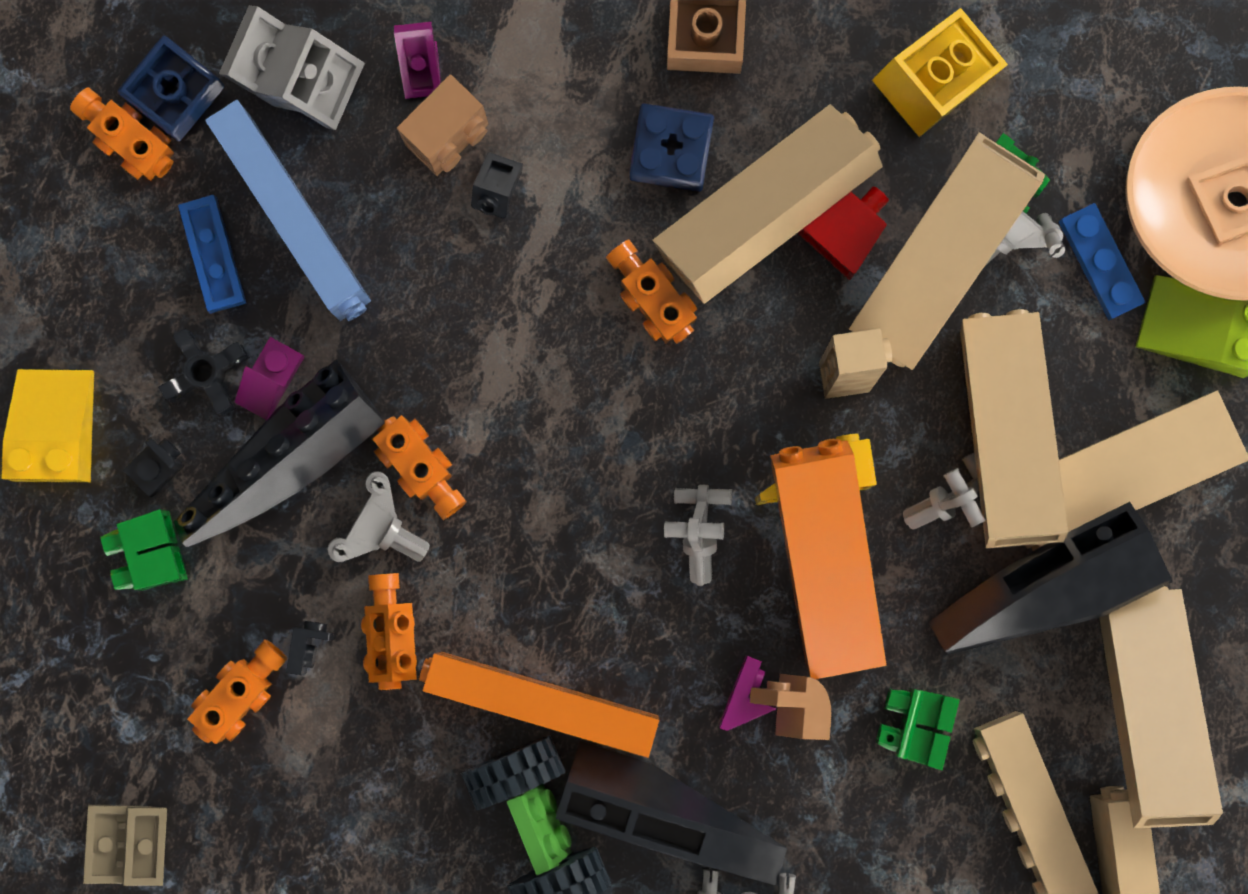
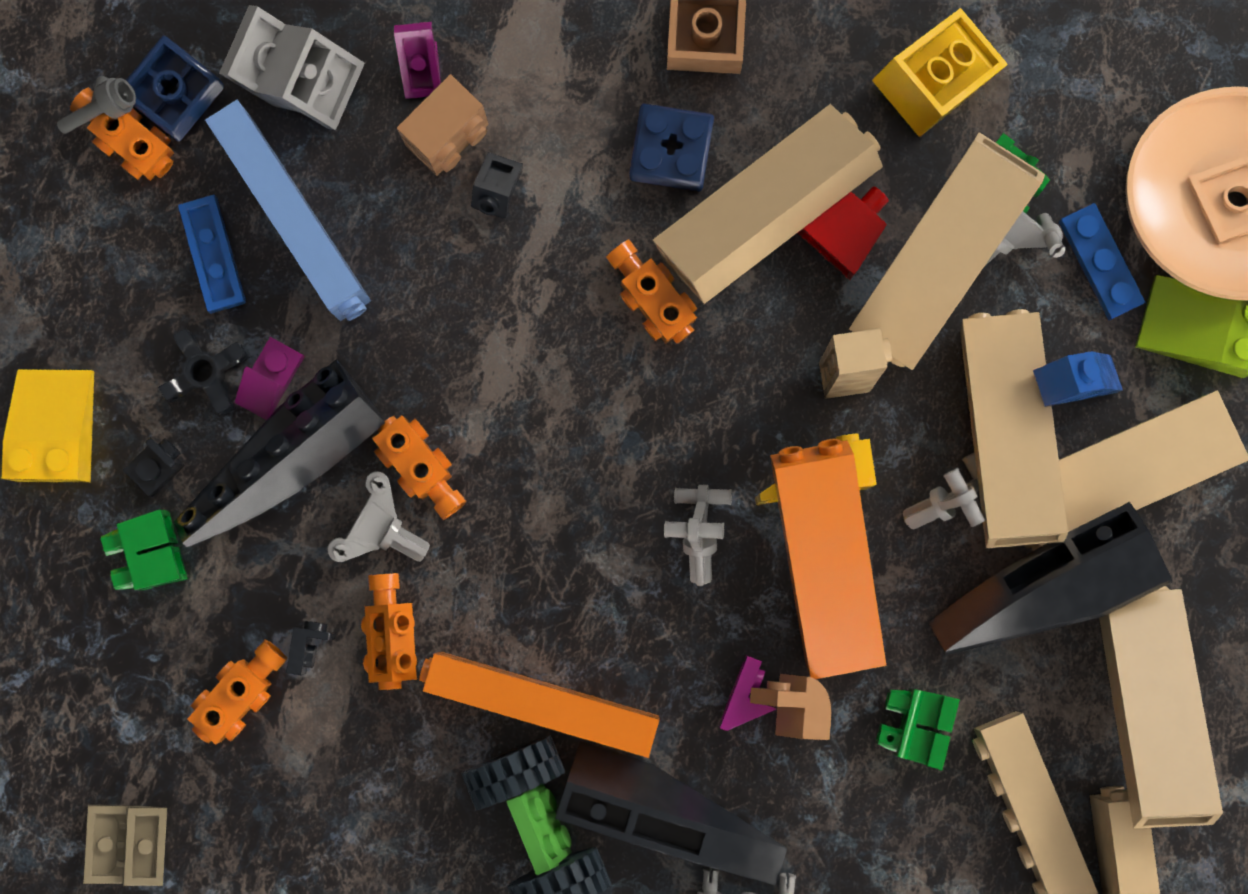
(110, 96): none -> dark grey piece
(1077, 378): none -> blue slope

